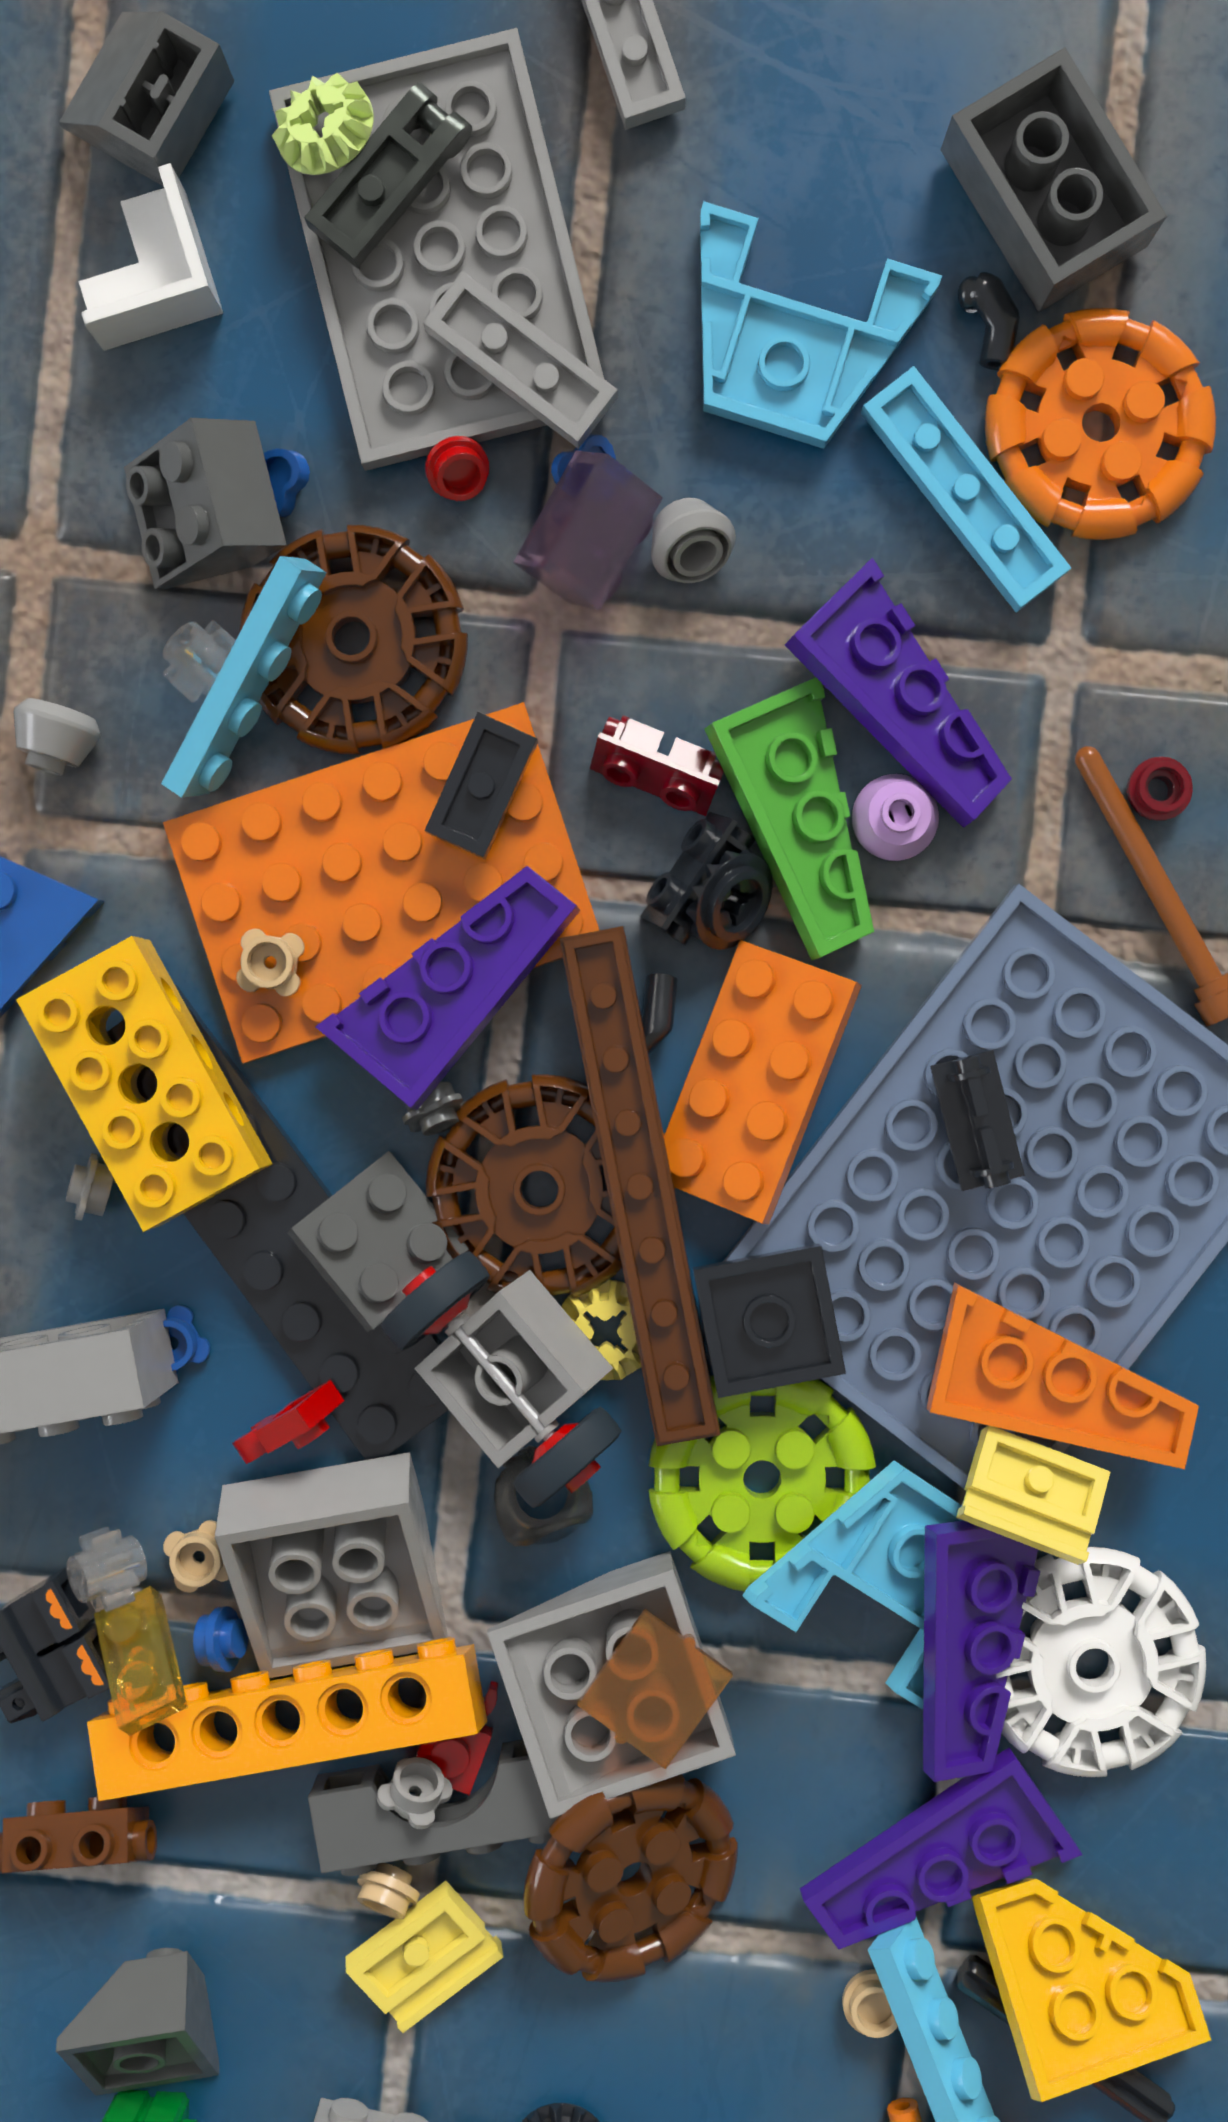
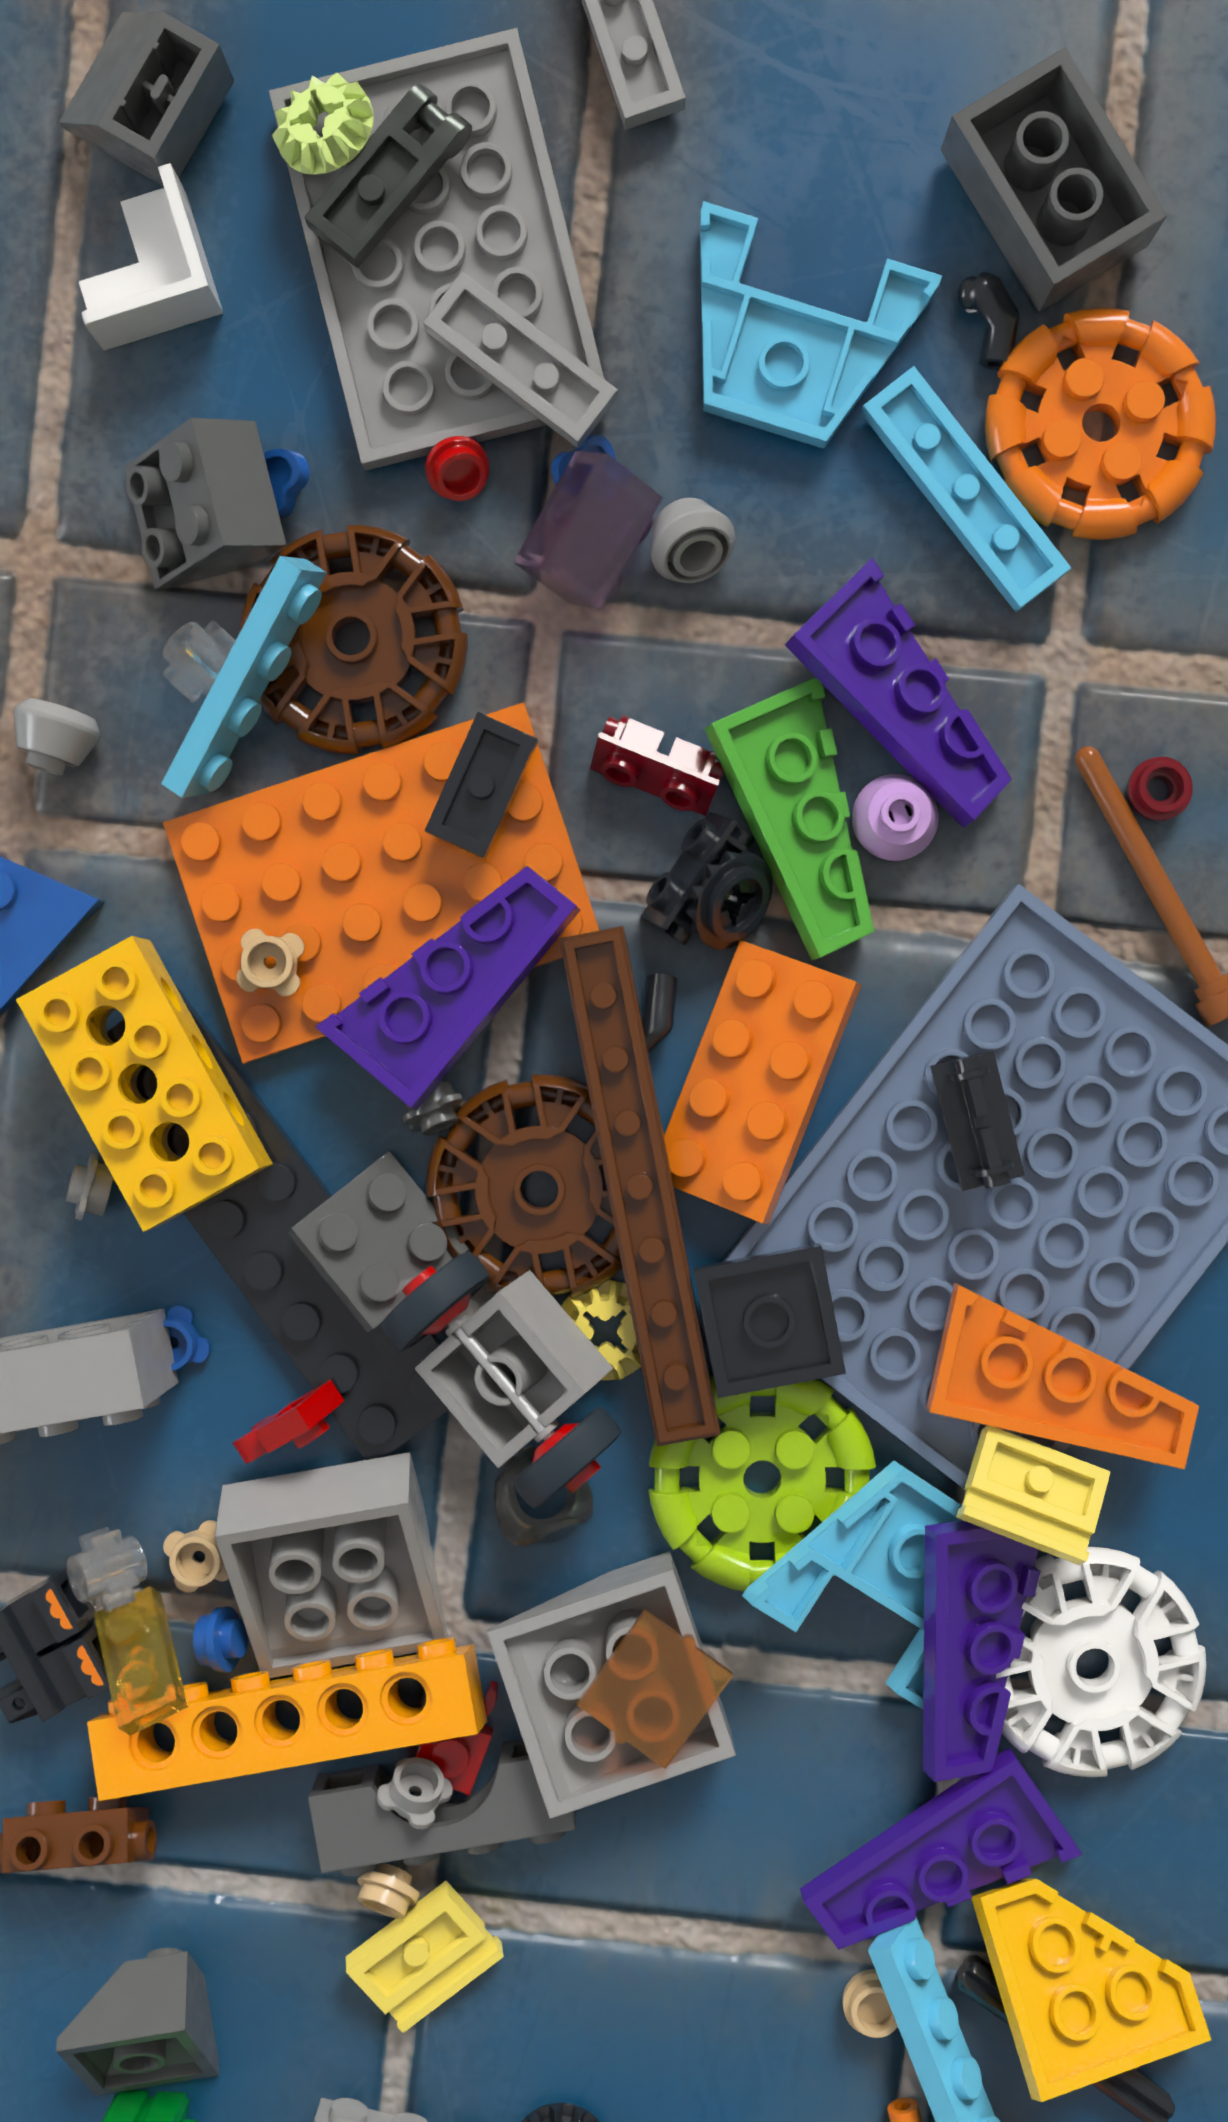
(657, 1896): reddish brown plate -> none

